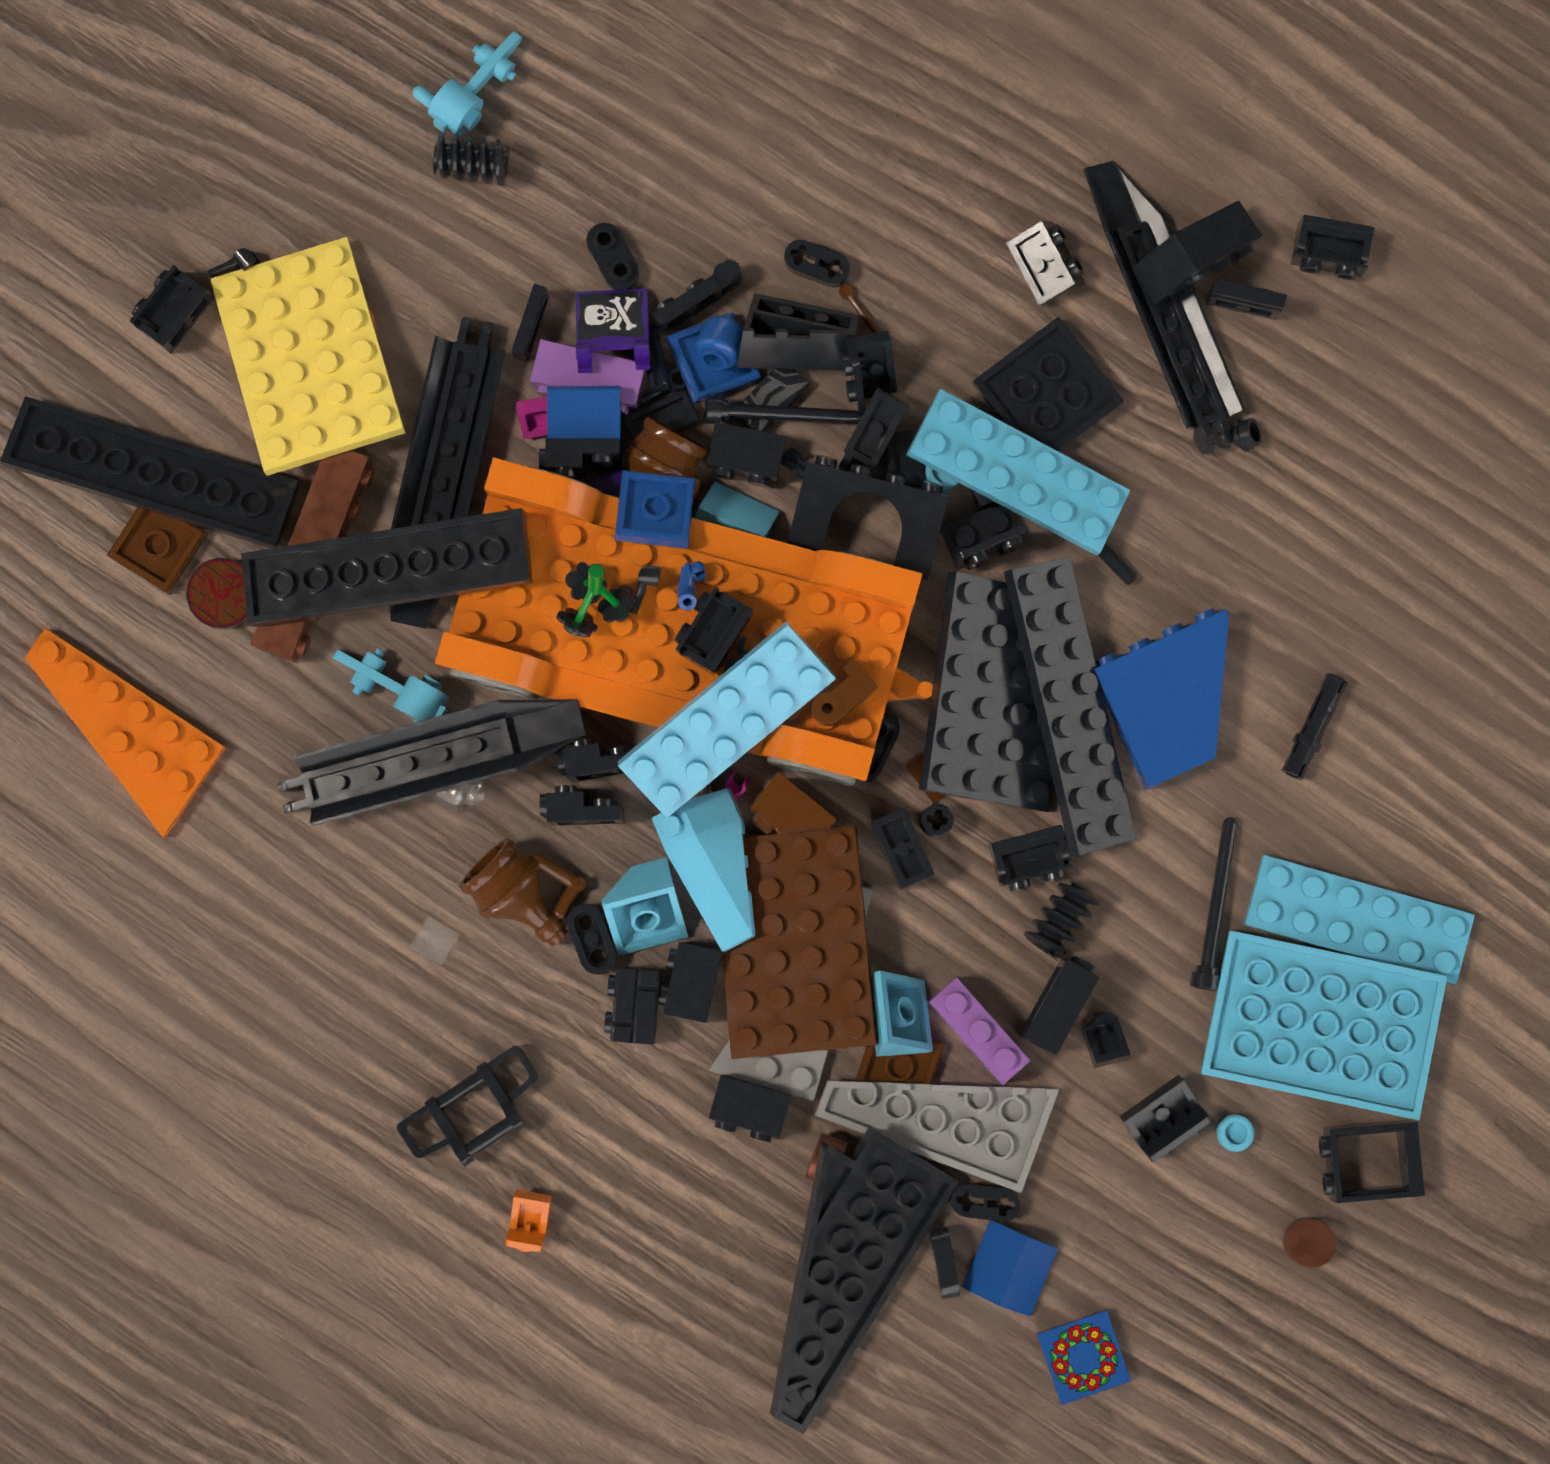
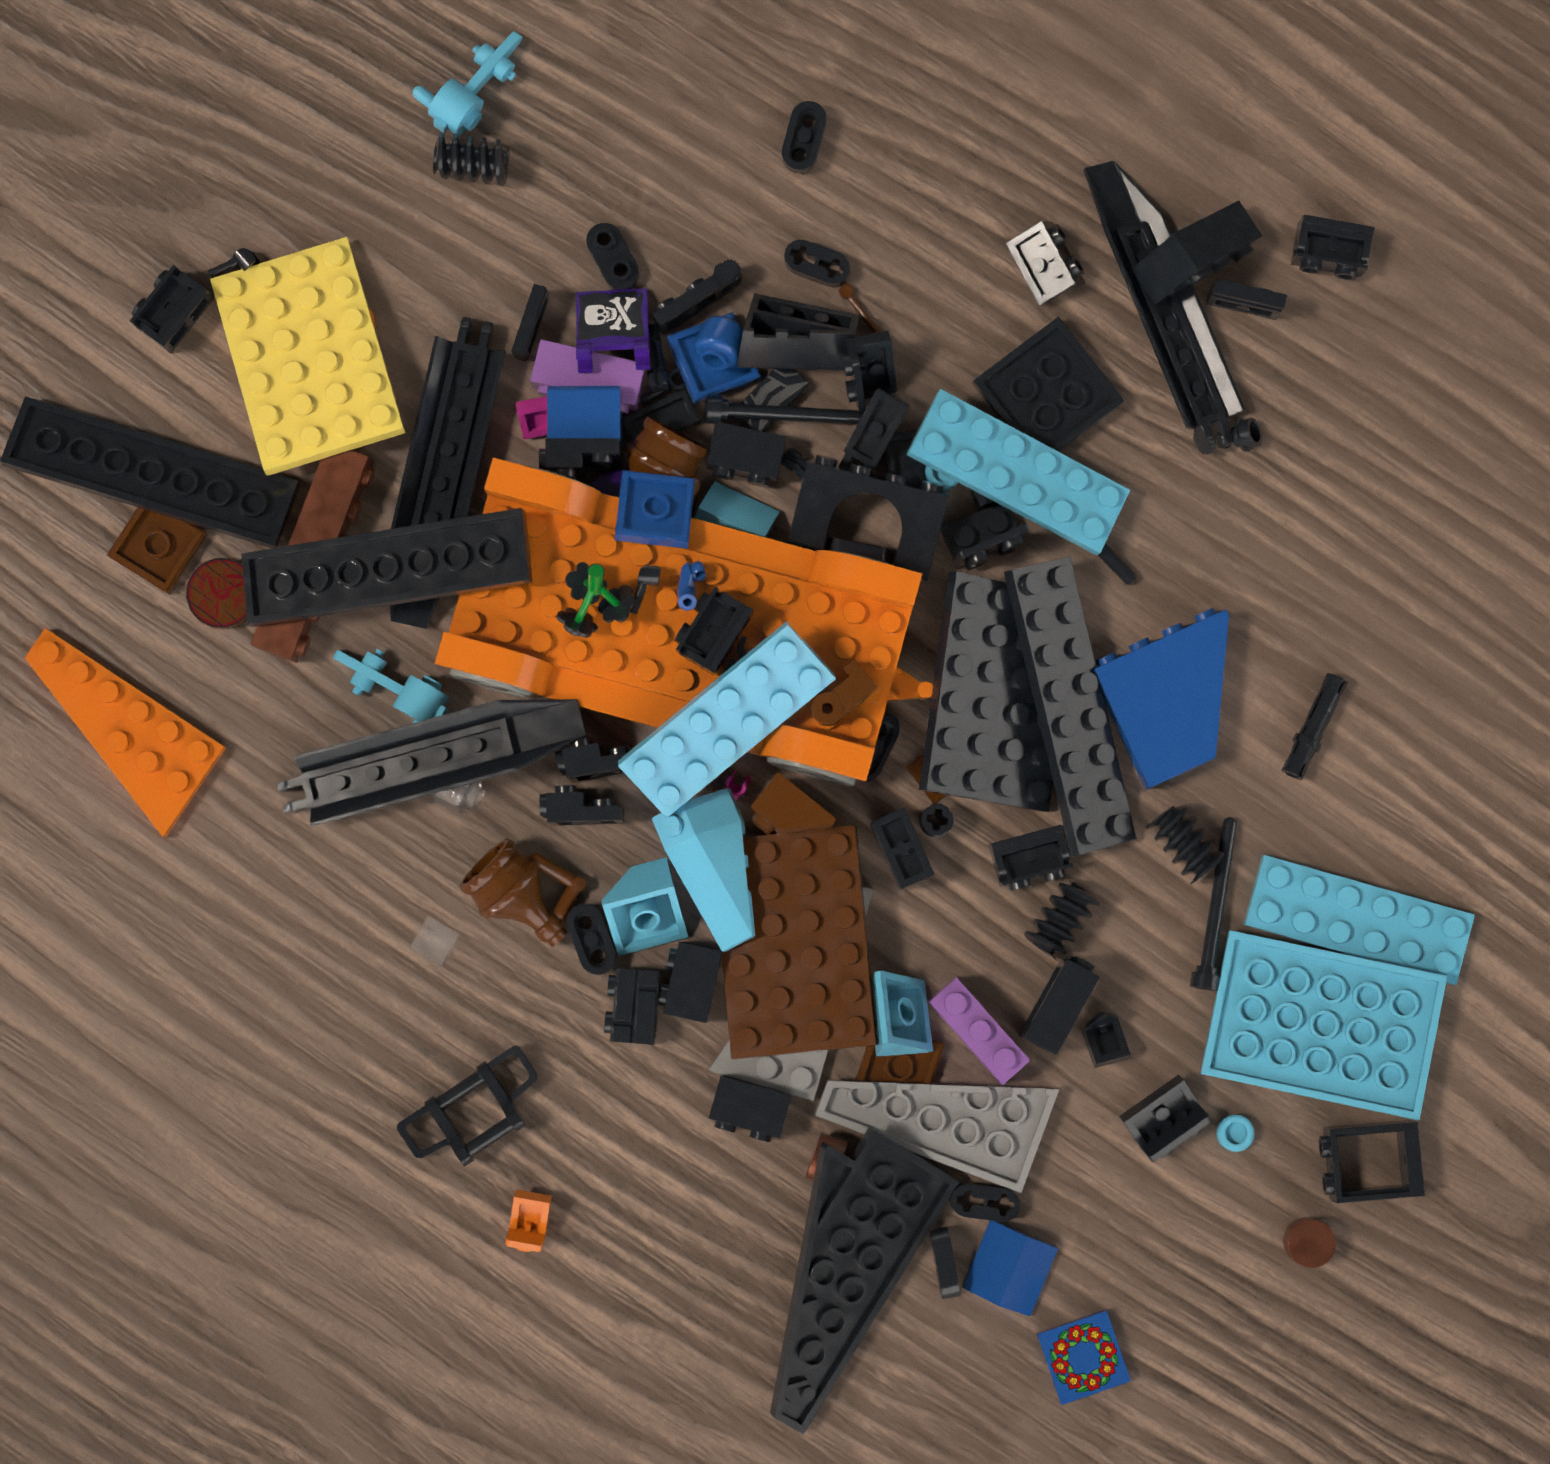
(804, 138): none -> black plate
(869, 551): none -> black beam
(1186, 842): none -> black piece

